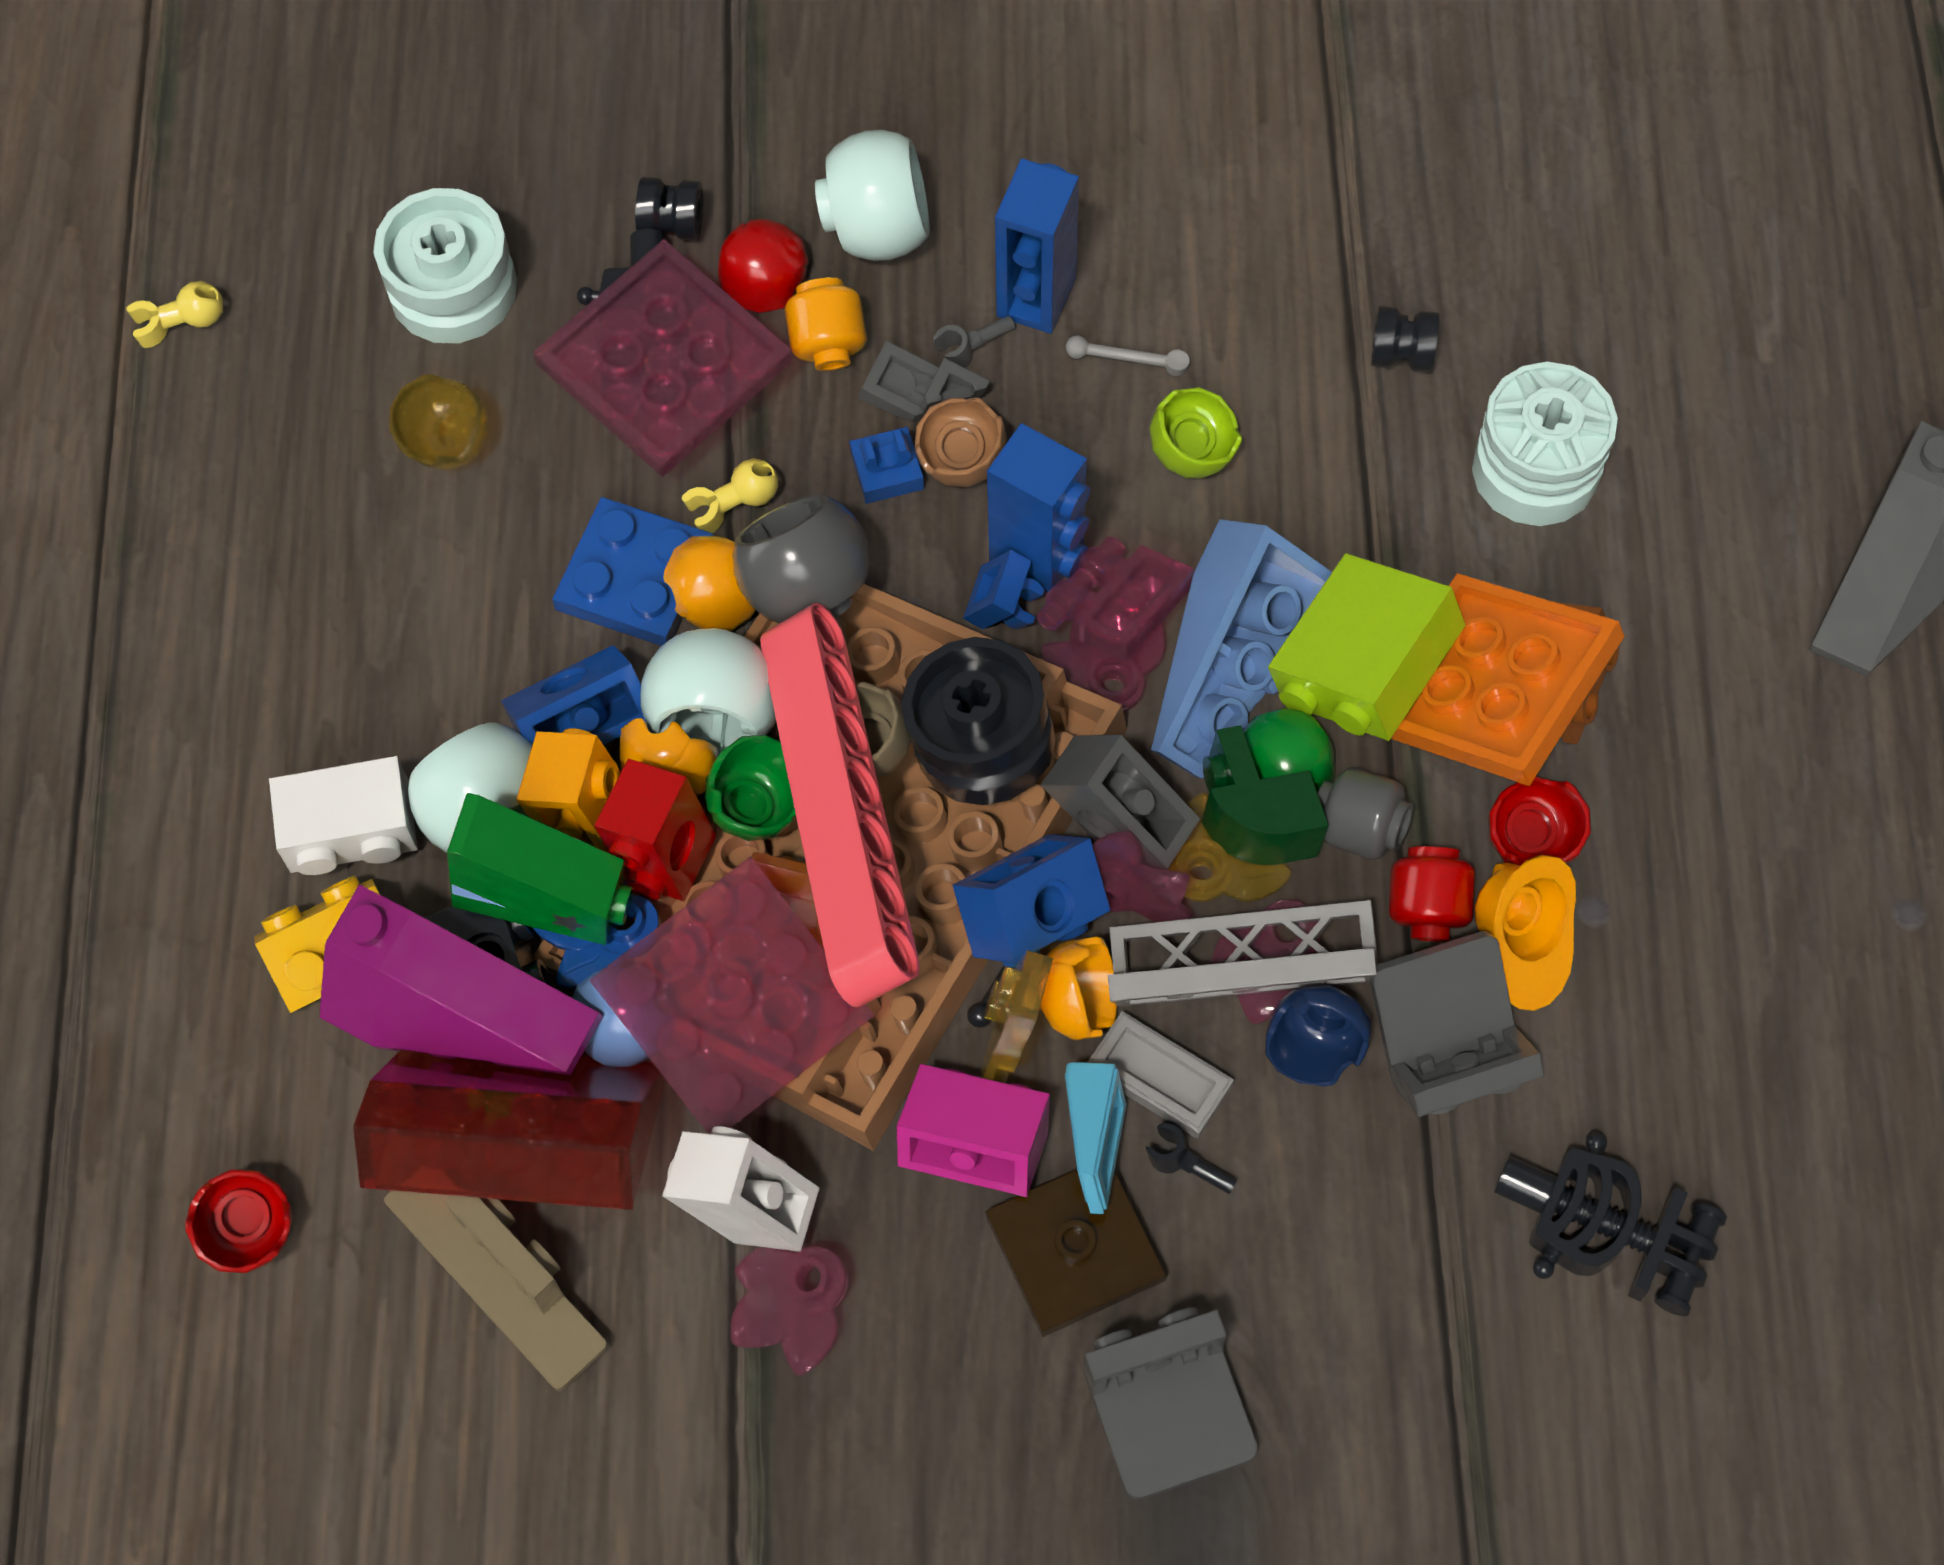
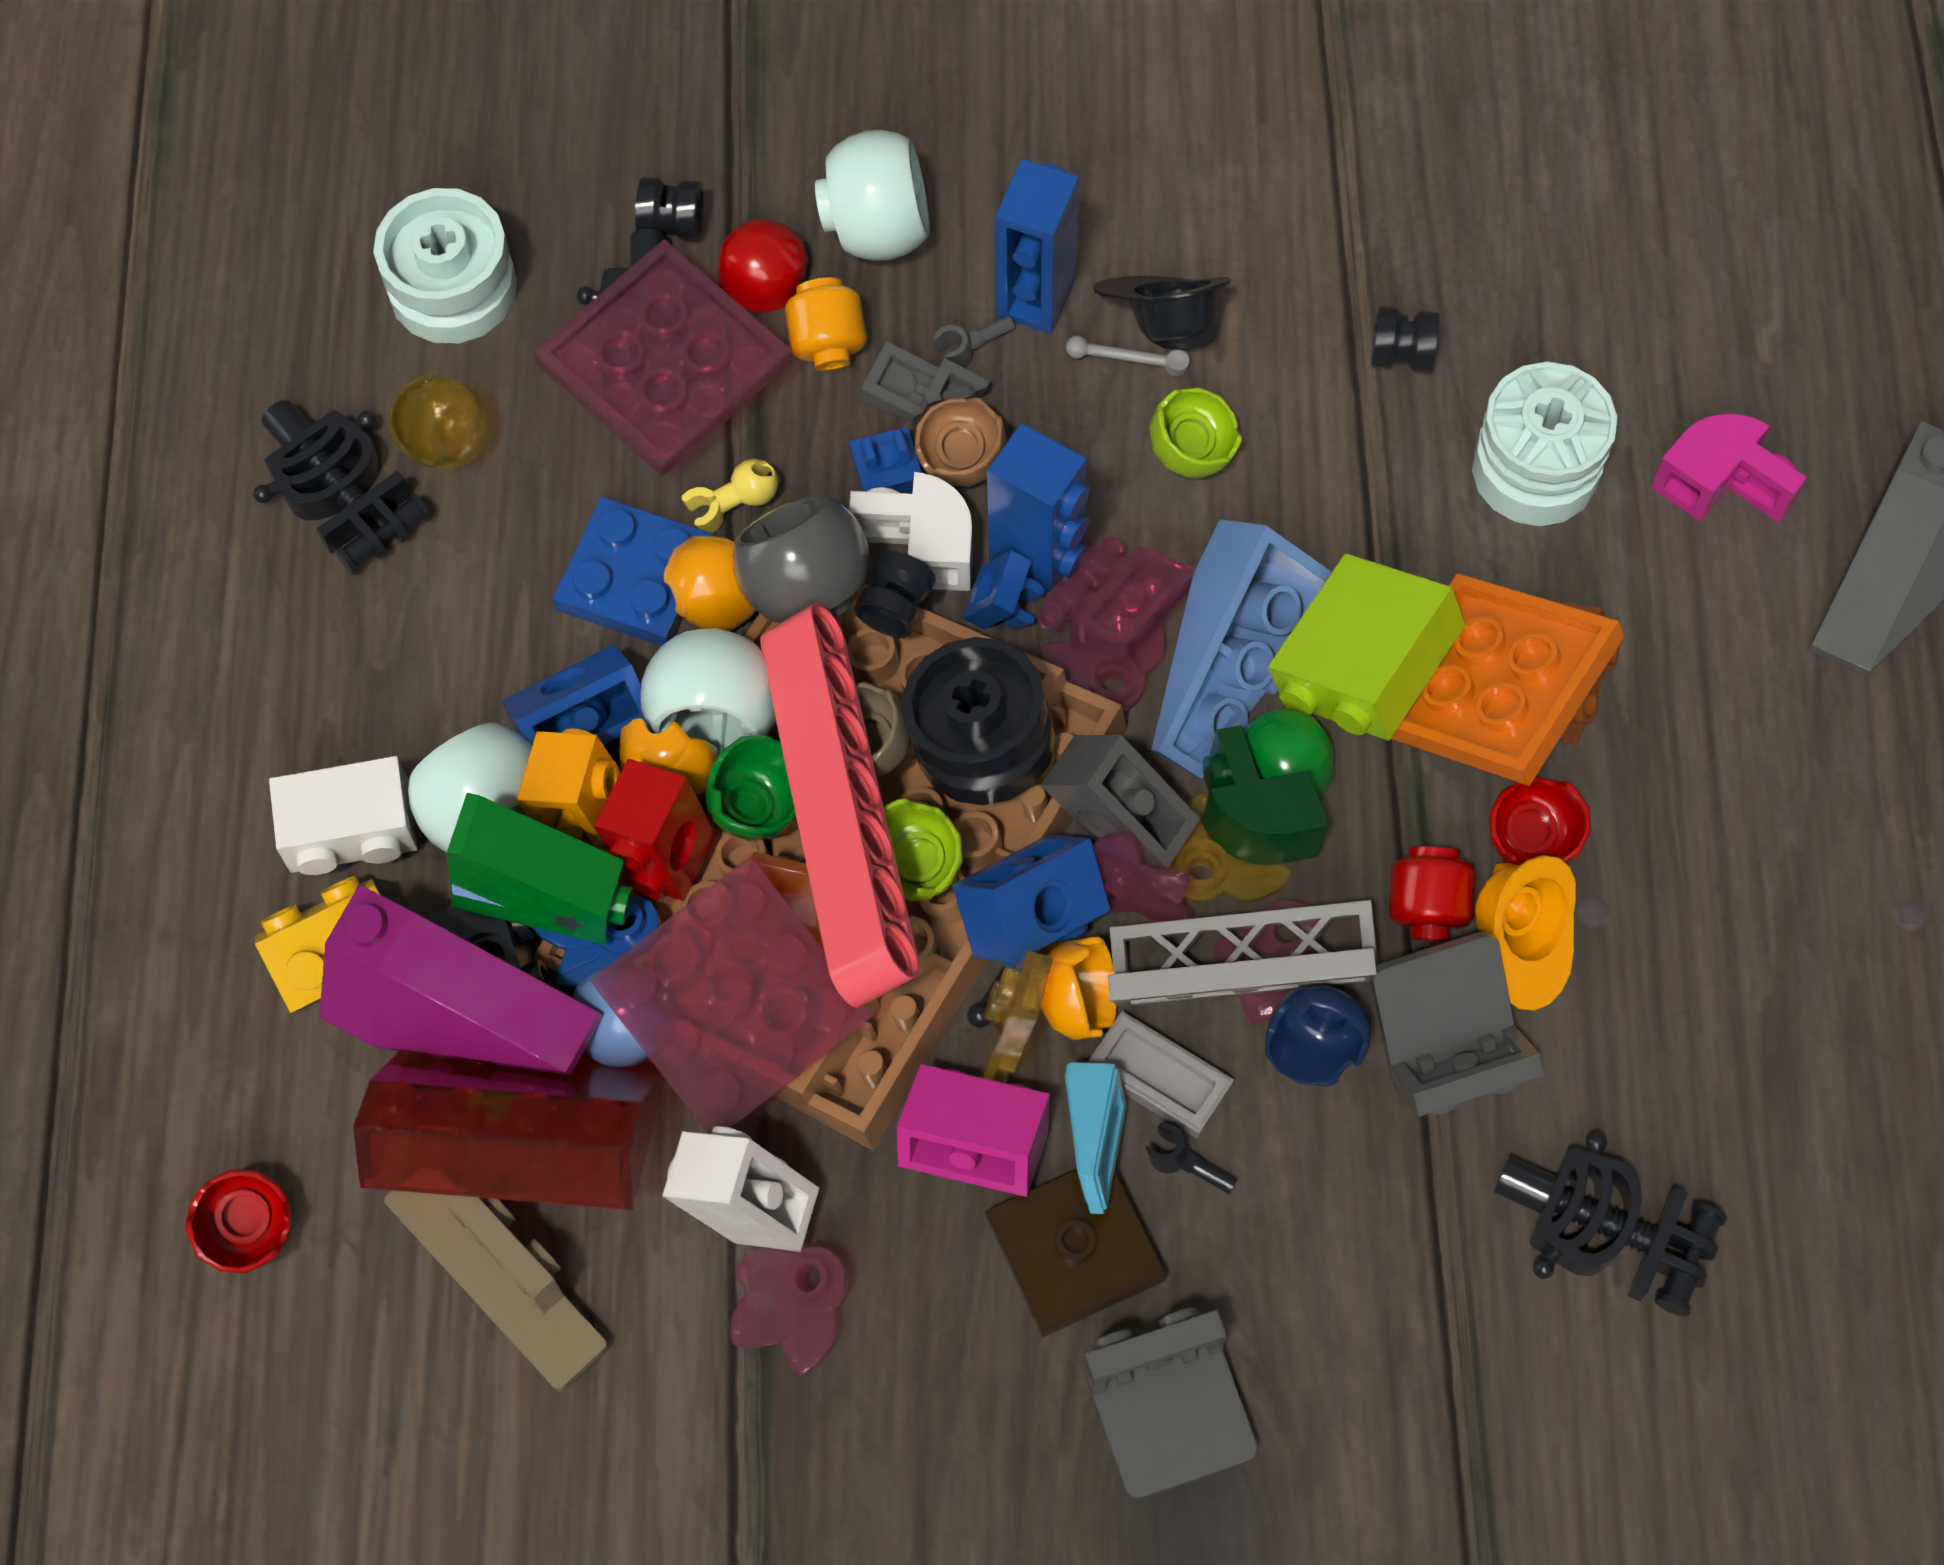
(195, 304): light yellow arm -> none
(330, 472): none -> black torso
(895, 593): none -> black wheel
(924, 848): none -> lime hair
(929, 520): none -> white brick
(1170, 309): none -> black piece
(1365, 813): dark grey head -> none
(1726, 455): none -> dark pink brick

